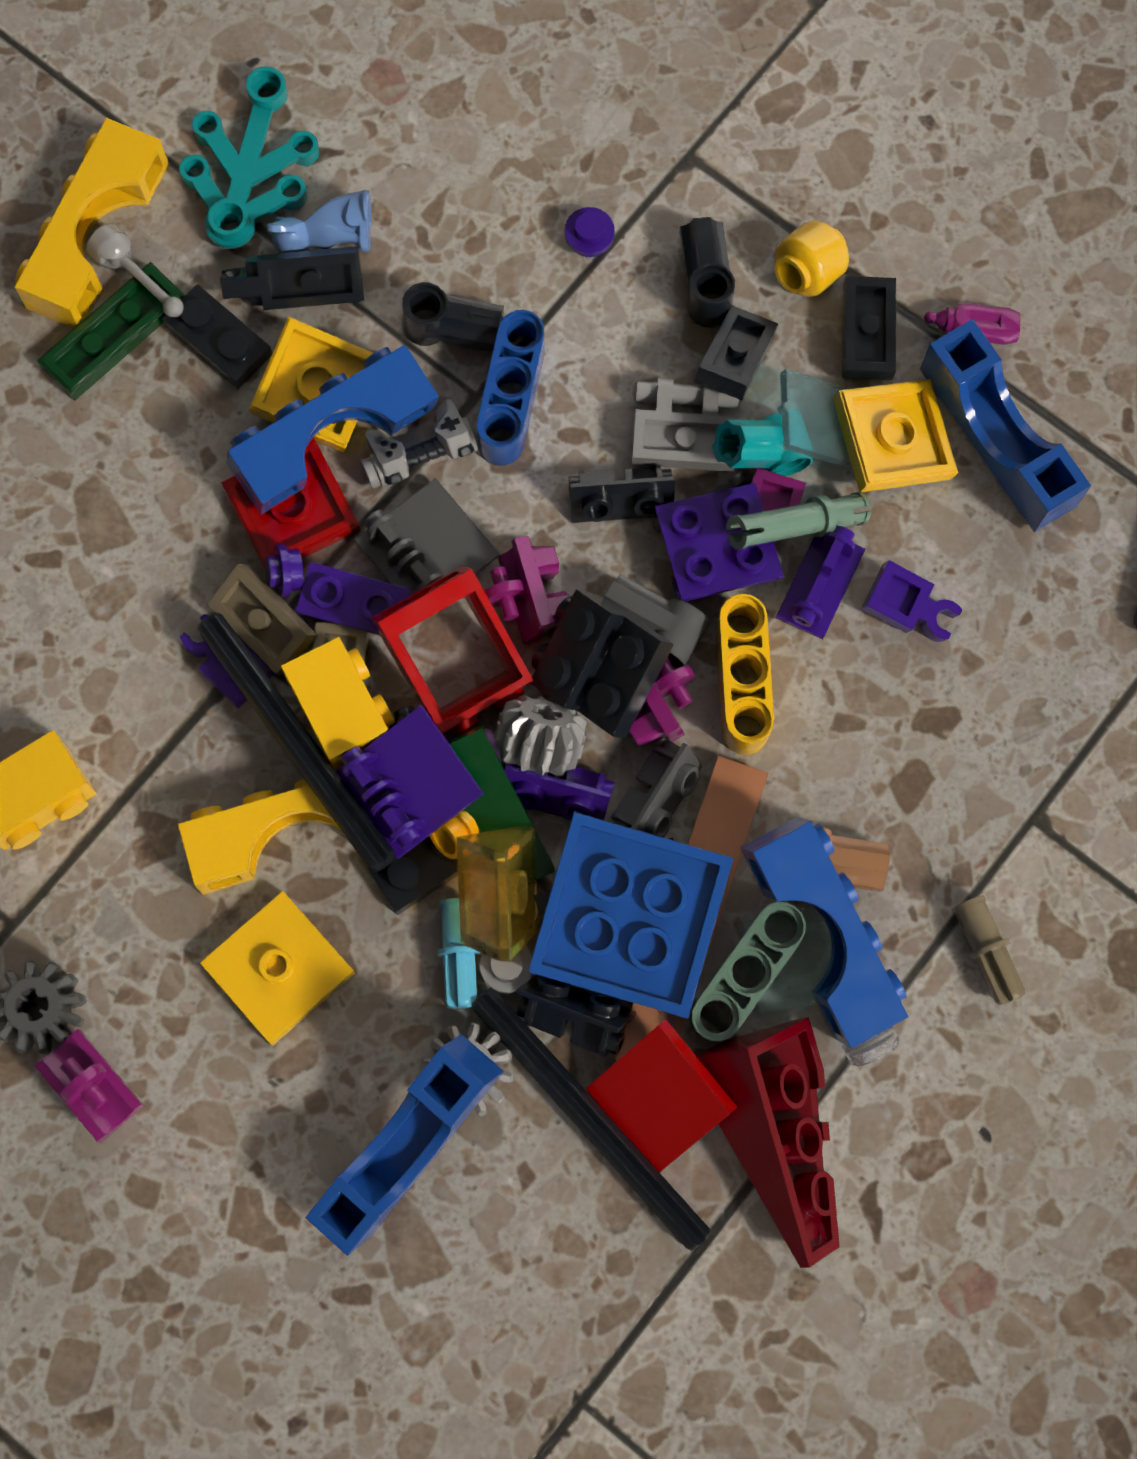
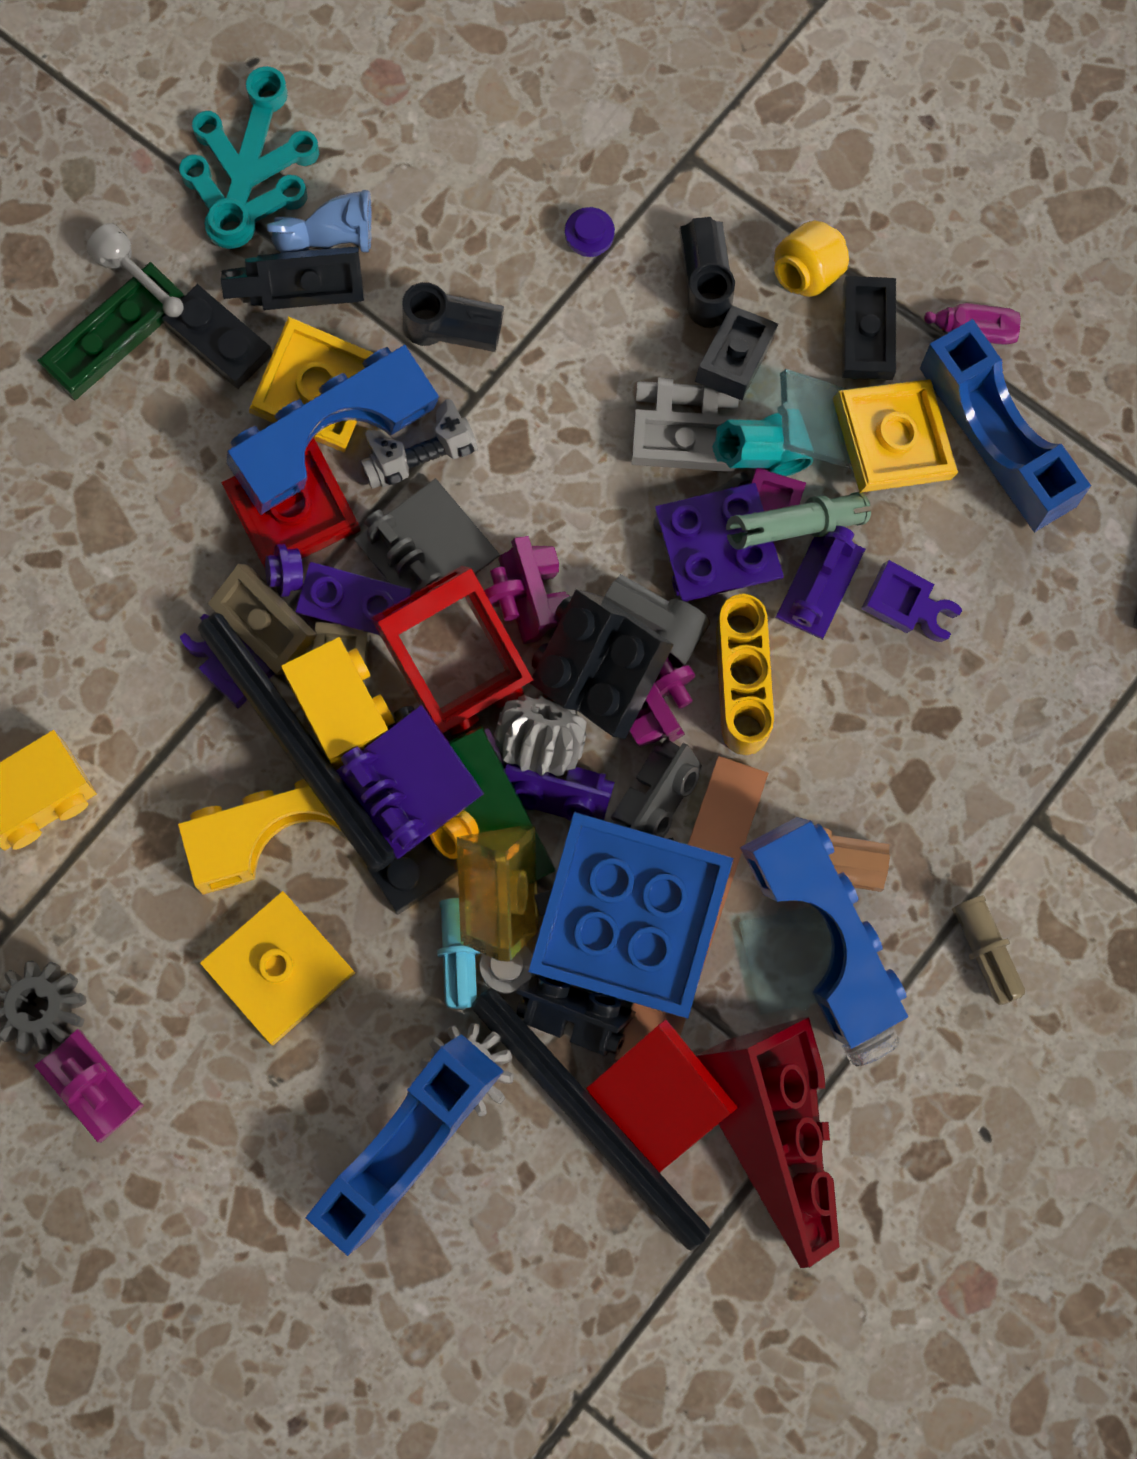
(117, 171): yellow arch -> none
(511, 365): blue beam -> none
(602, 498): black hinge -> none
(766, 953): sand green beam -> none

